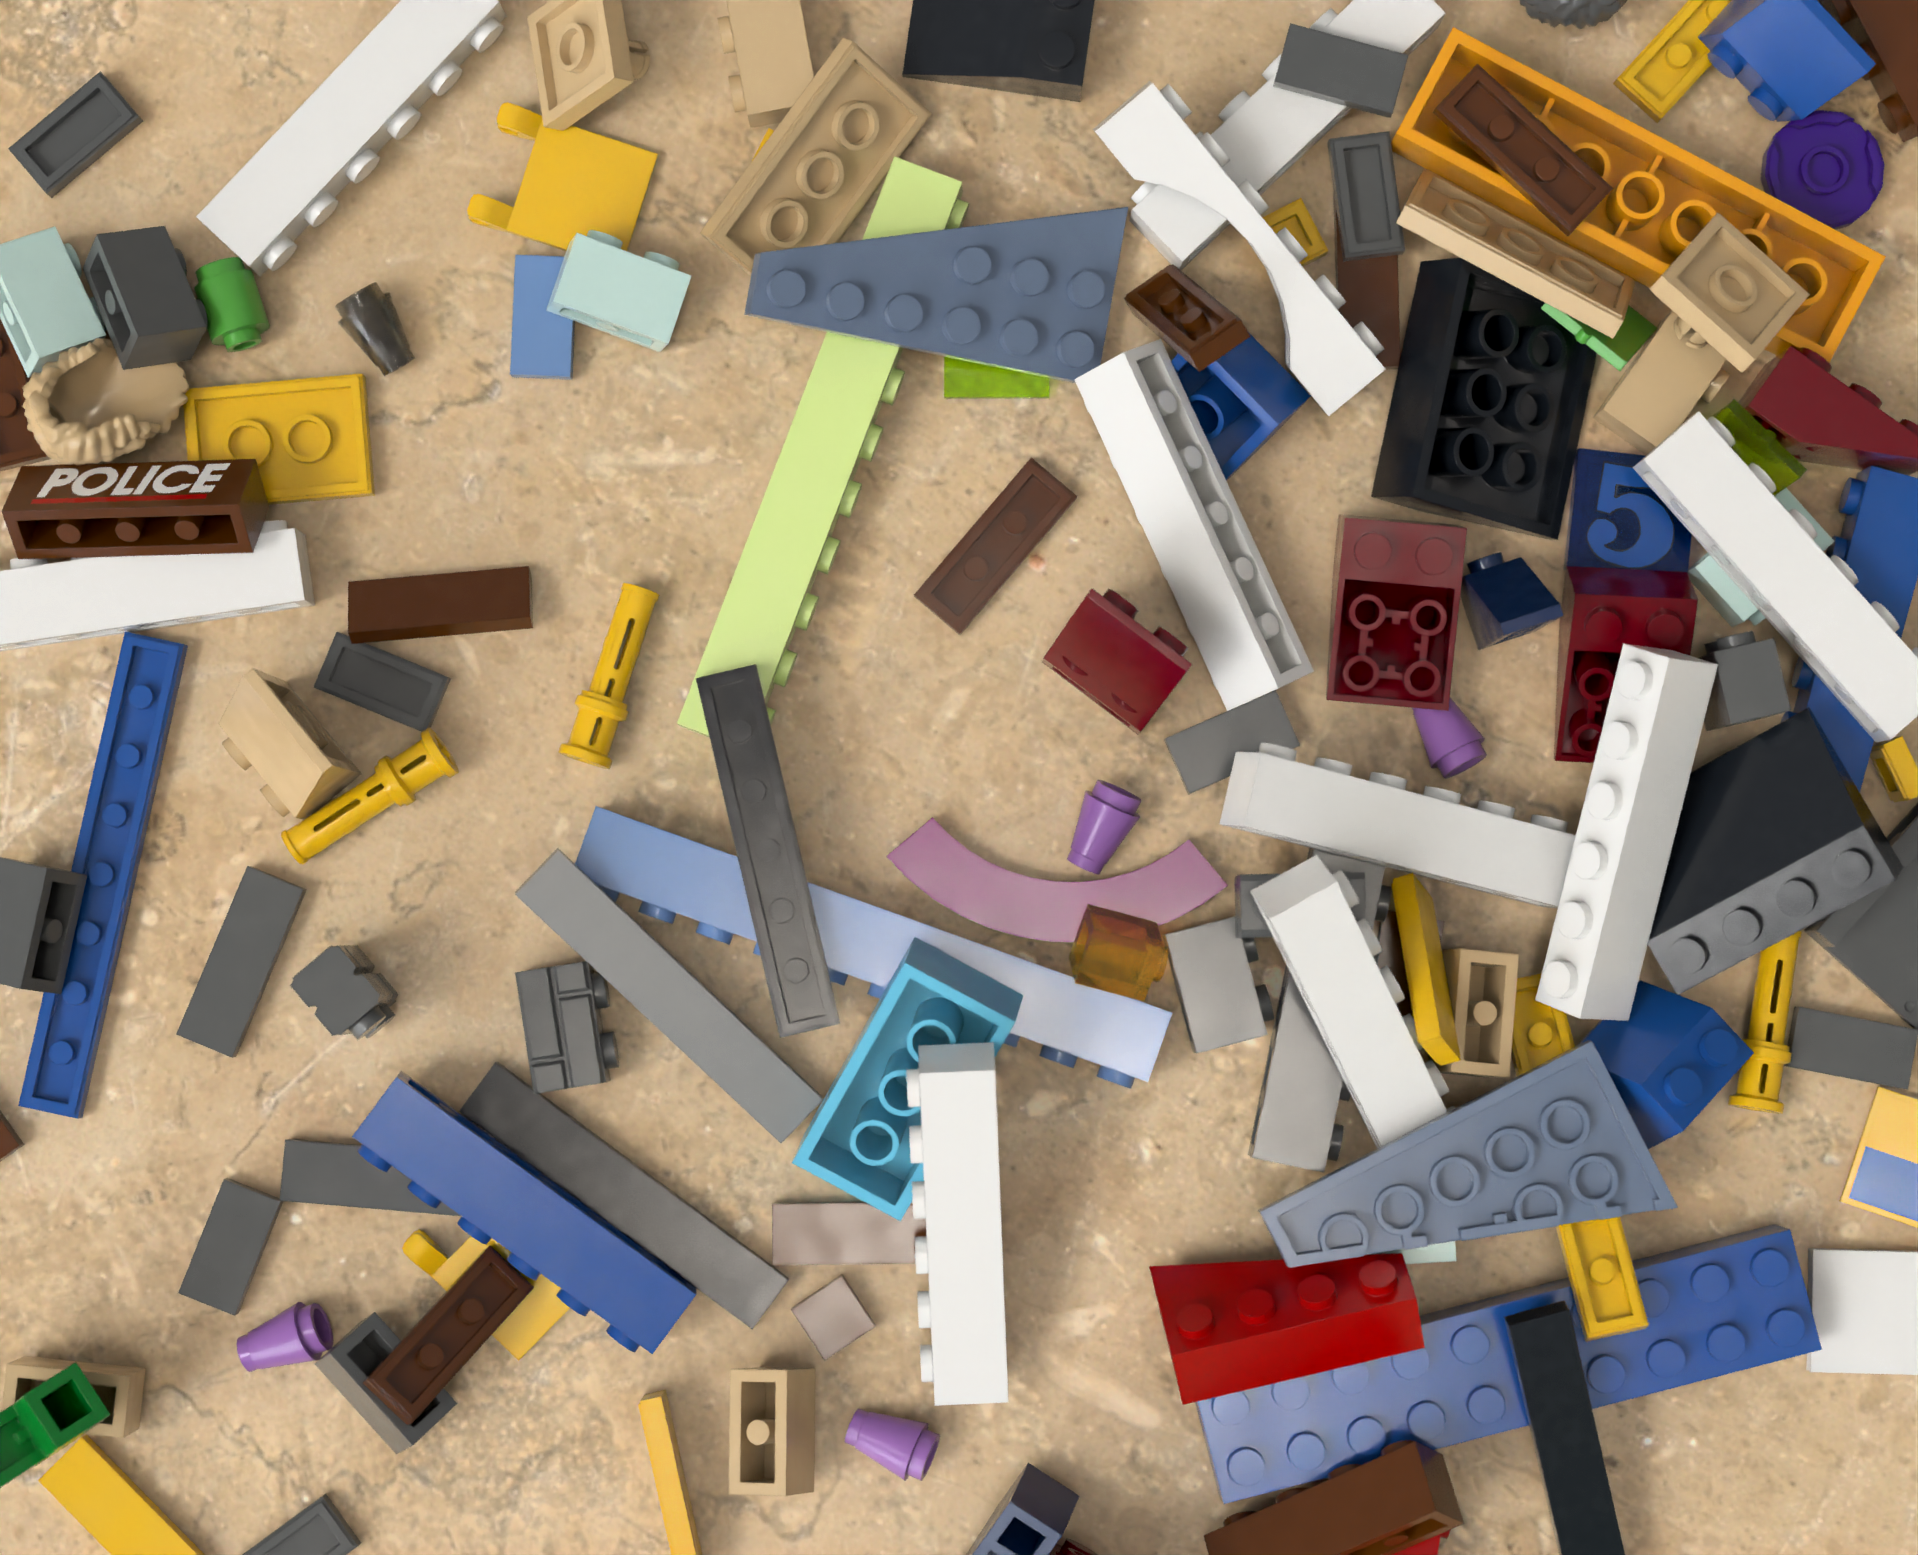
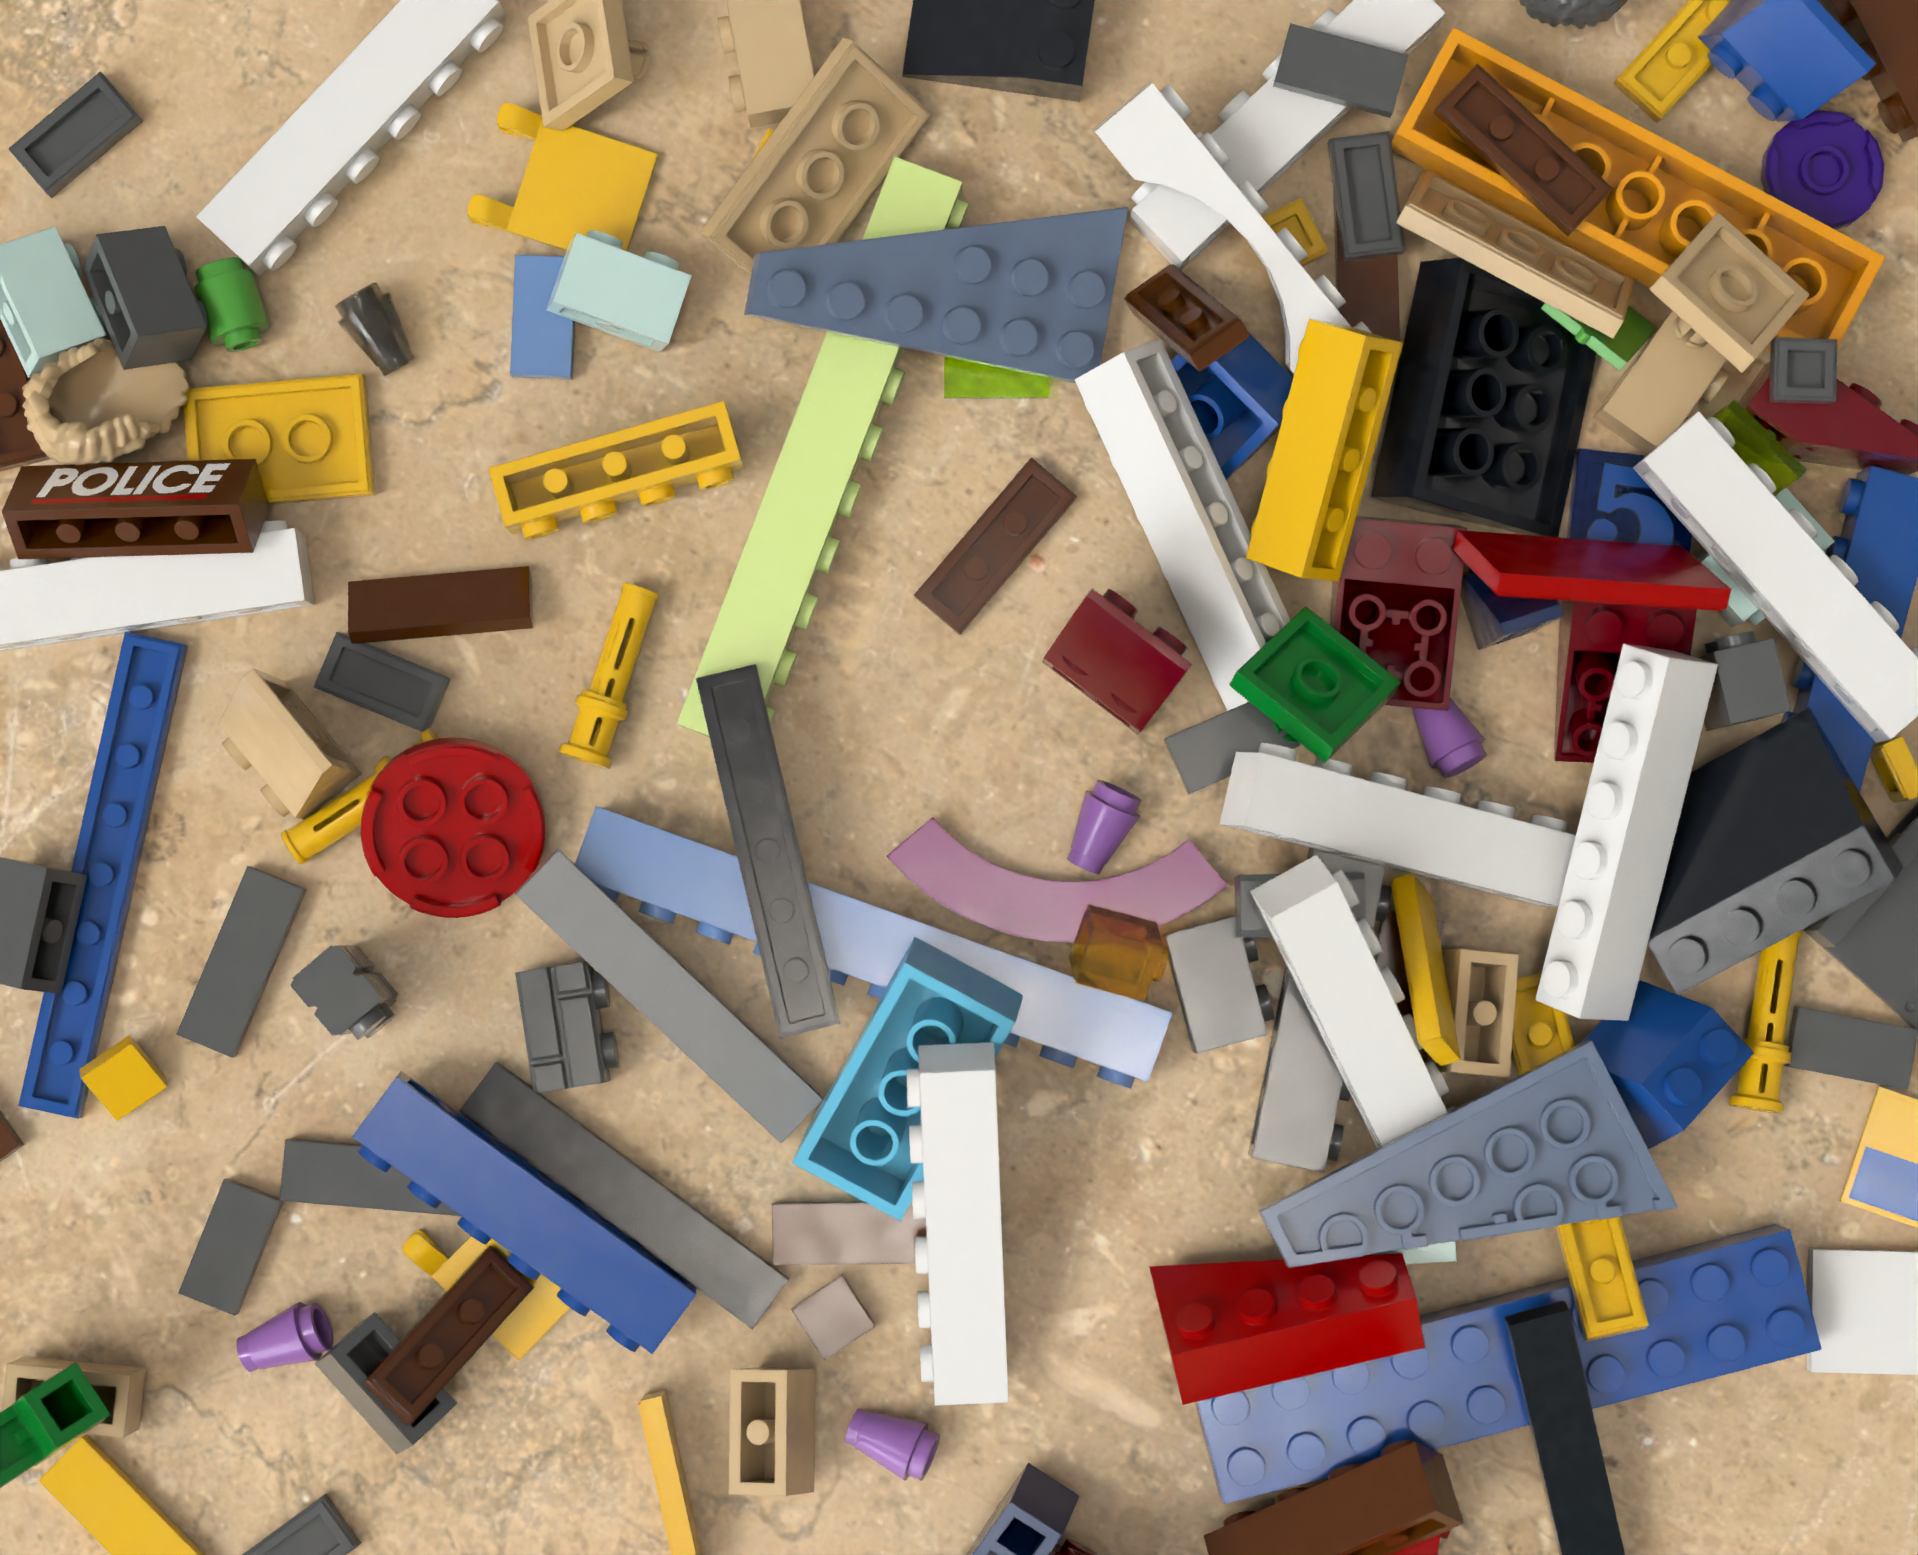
(123, 1078): none -> yellow tile
(453, 827): none -> red tile
(616, 469): none -> yellow brick
(1314, 684): none -> green tile
(1323, 450): none -> yellow brick
(1591, 570): none -> red tile
(1803, 370): none -> dark grey tile

